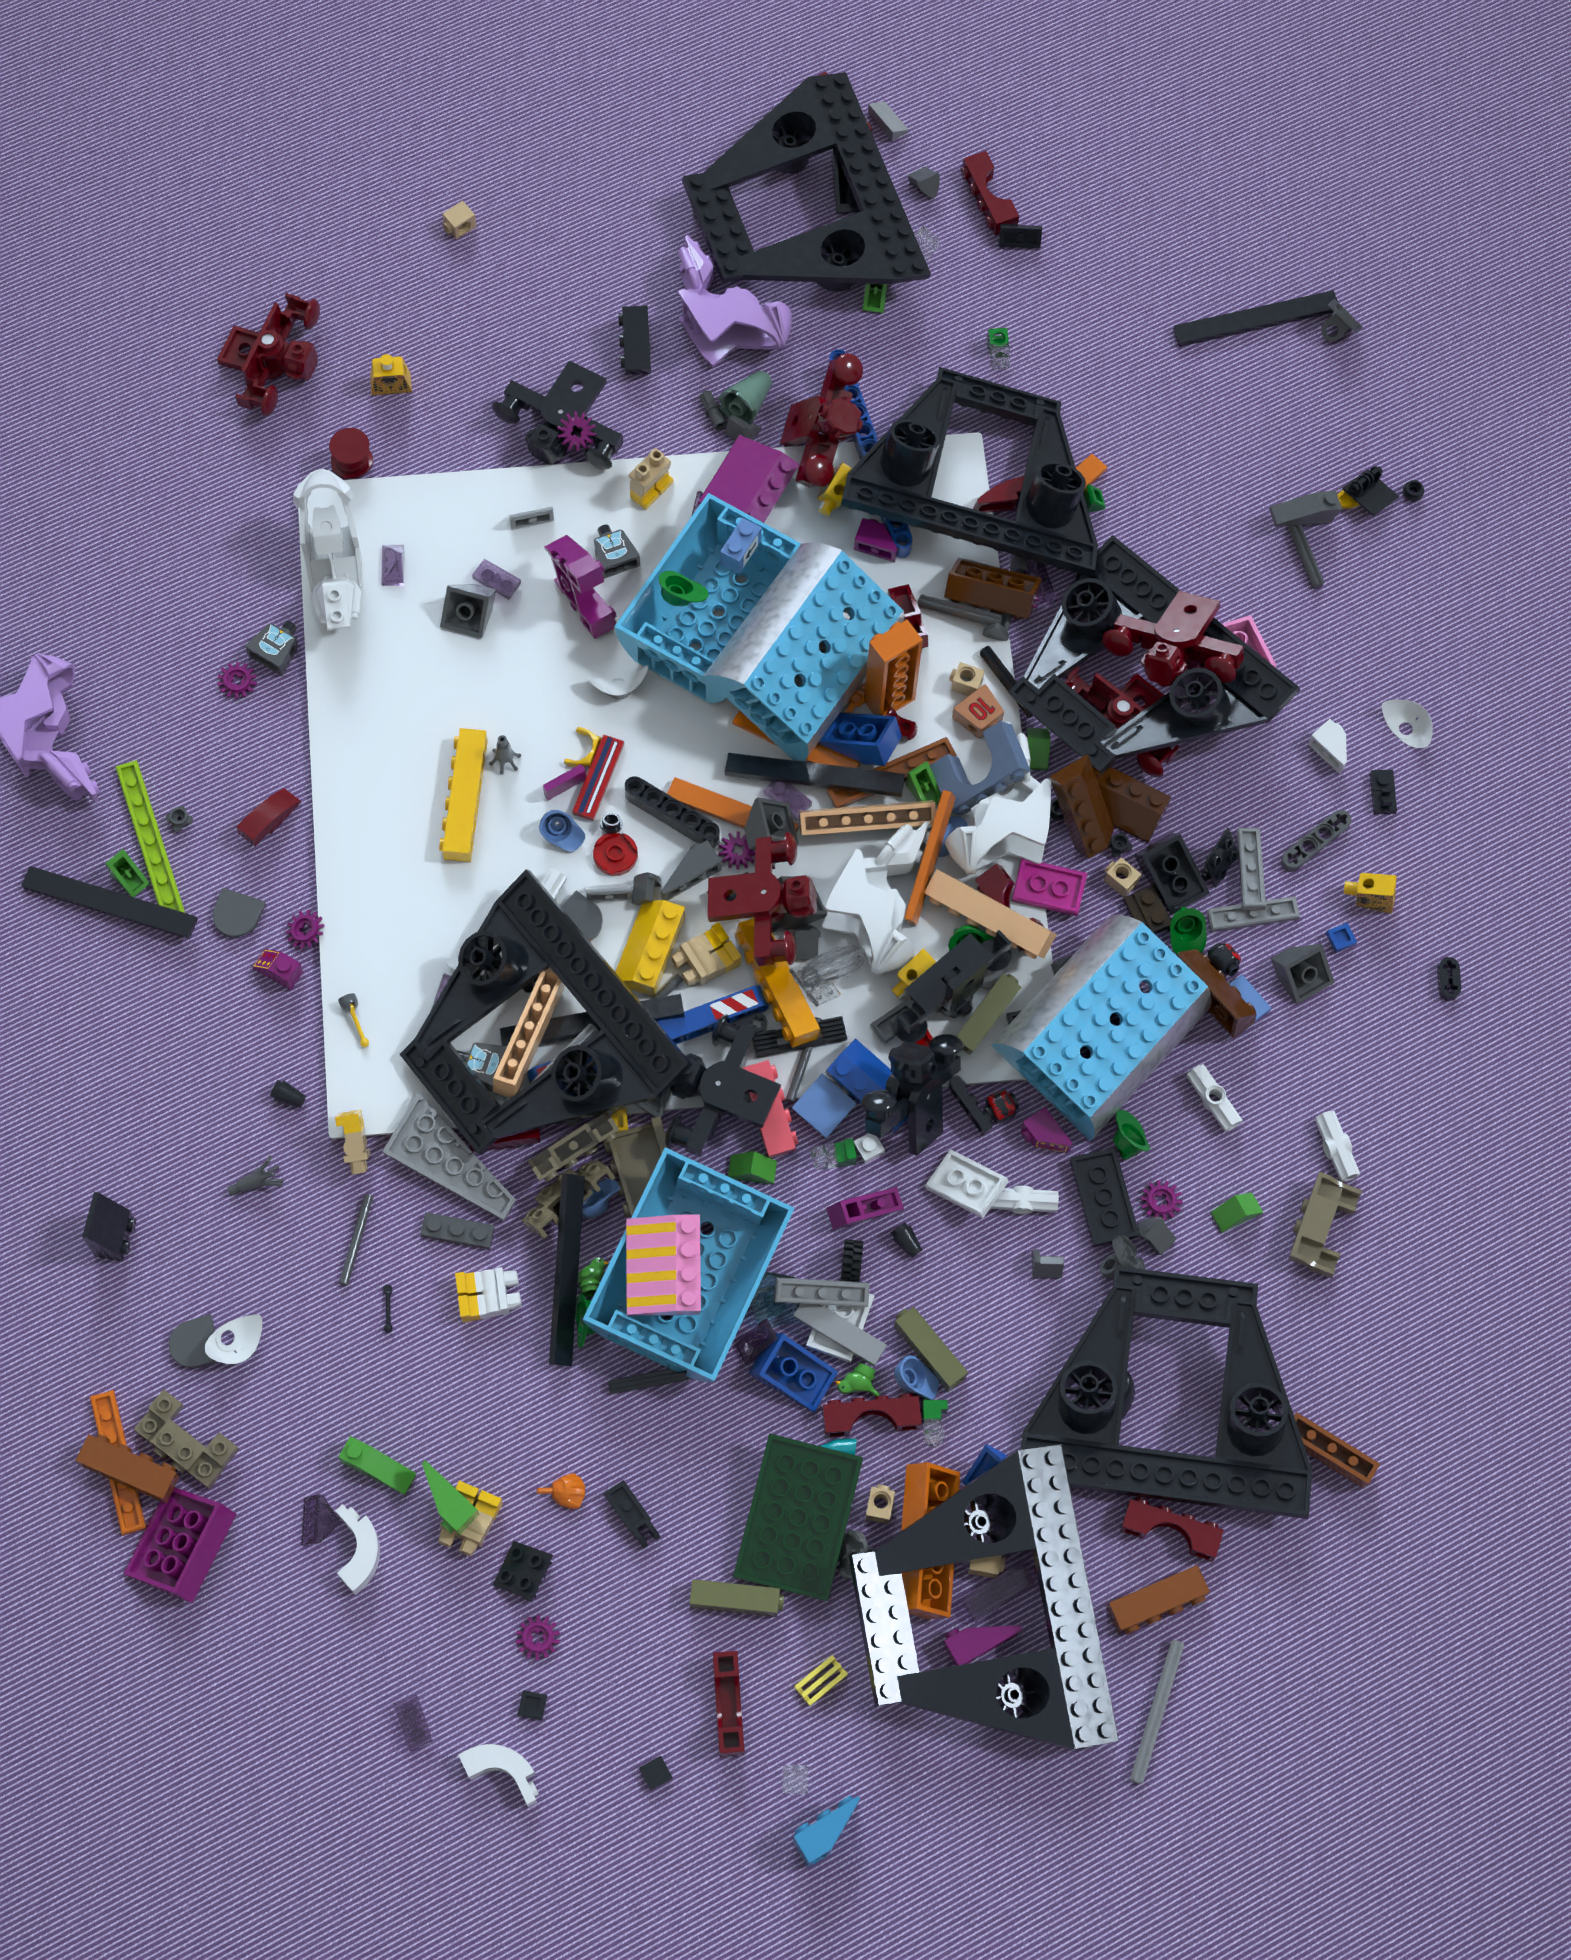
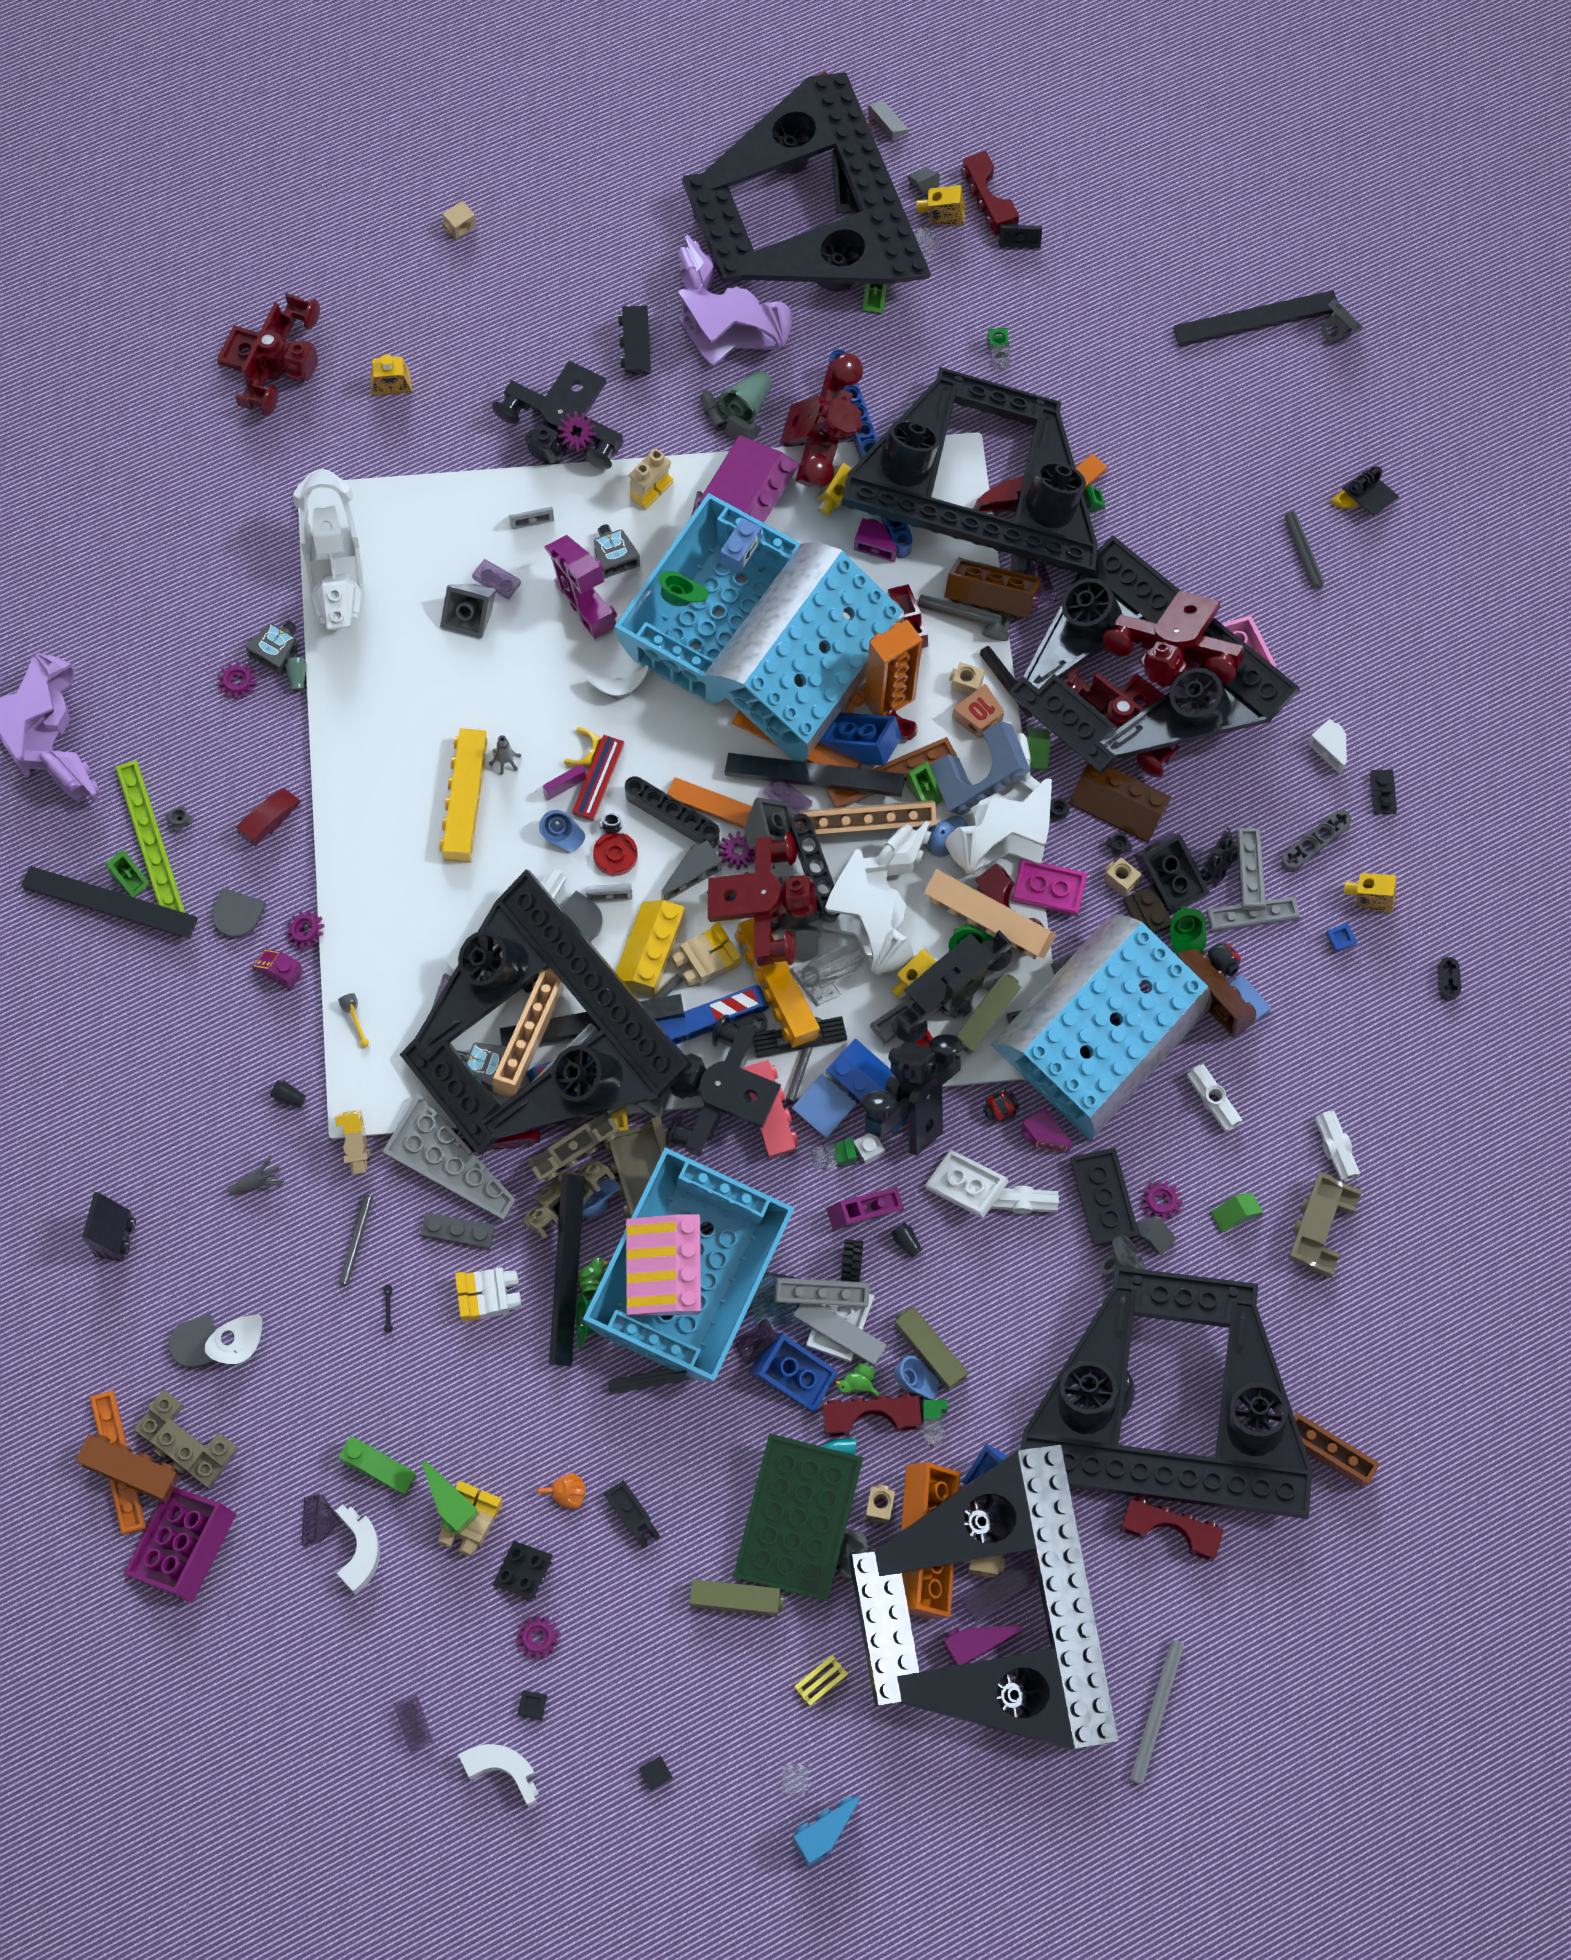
(296, 672): none -> sand green cone
(350, 453): dark red hat -> none
(392, 565): clear purple slope -> none
(644, 887): dark grey tile -> none
(728, 1704): dark red arch -> none
(752, 1167): bright green slope -> none
(815, 856): none -> black beam
(930, 857): orange tile -> none
(944, 205): none -> yellow torso
(969, 1104): black hinge -> none
(1046, 1265): dark grey tile -> none
(1083, 807): reddish brown slope -> none
(1129, 1135): green piece -> none
(1158, 1599): dark orange brick -> none
(1303, 971): dark grey slope -> none
(1307, 510): dark grey slope -> none
(1407, 711): white piece -> none
(1413, 485): black plate -> none

